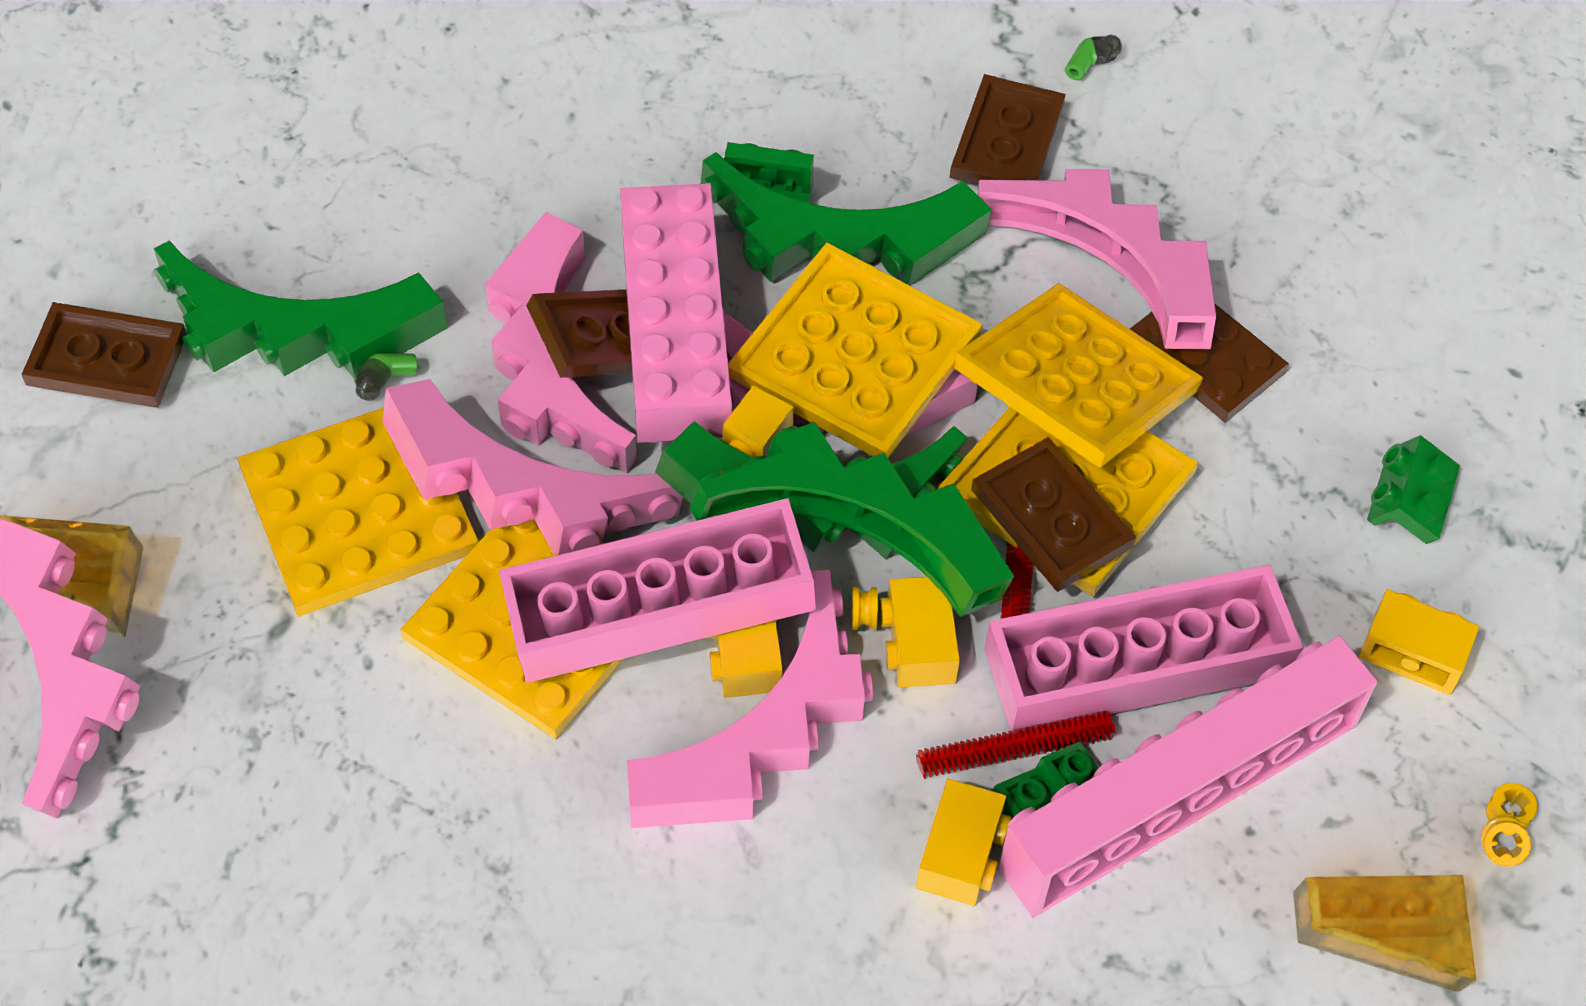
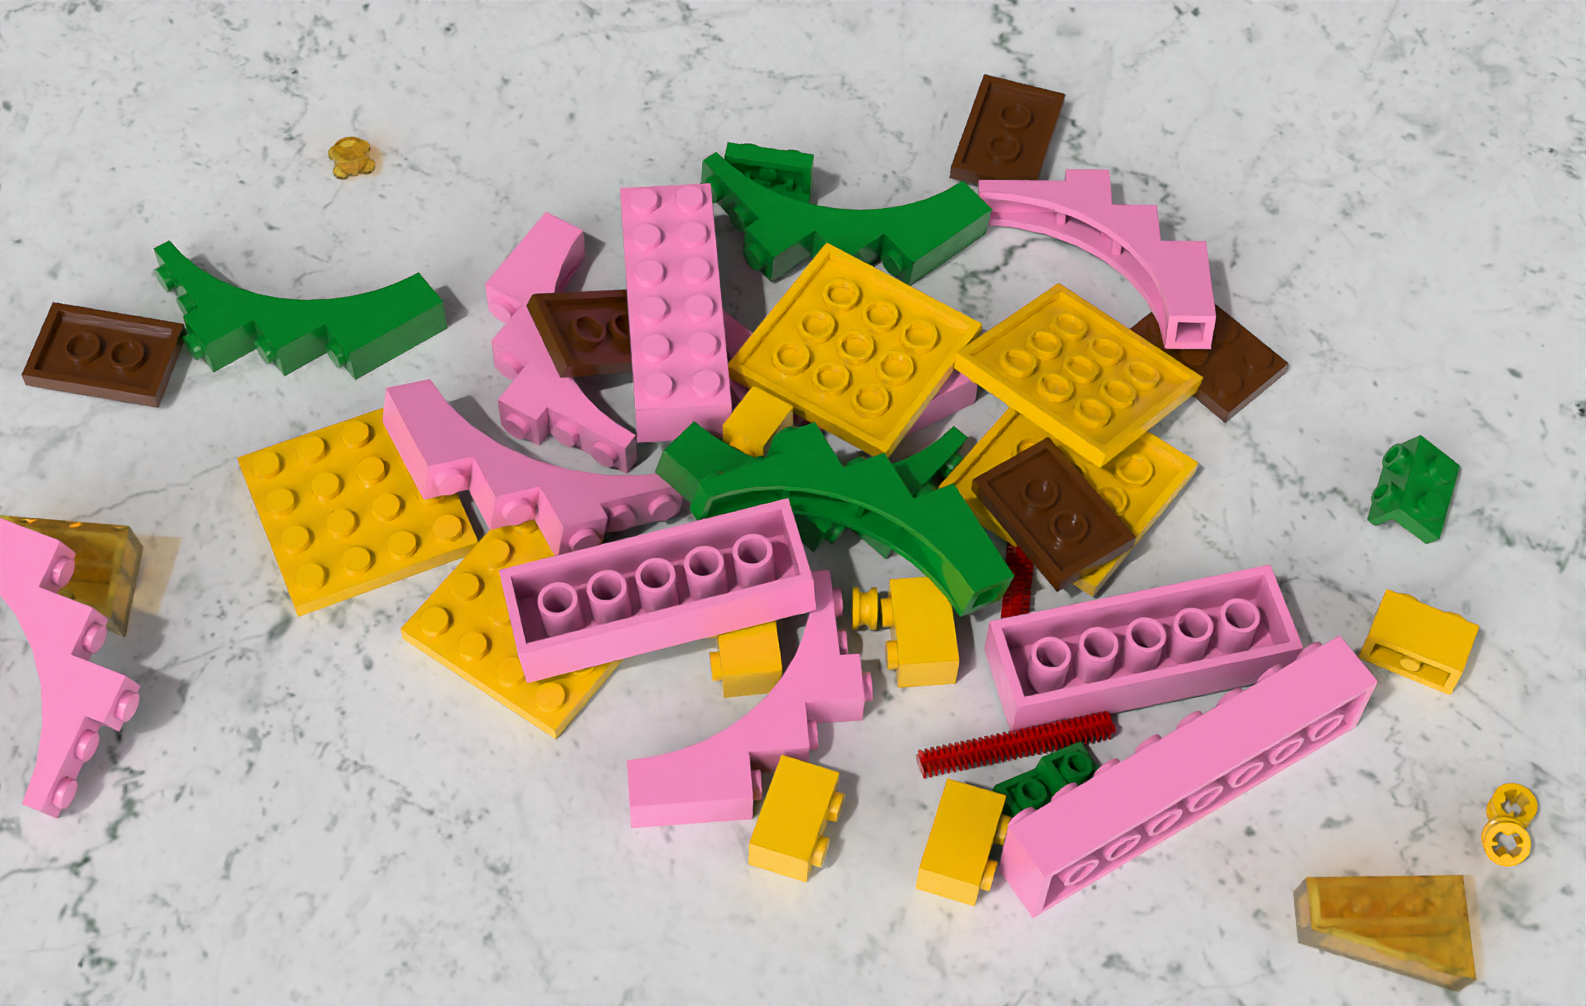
(351, 158): none -> clear yellow plate
(379, 369): arm -> none
(794, 819): none -> yellow brick
(1092, 52): arm -> none

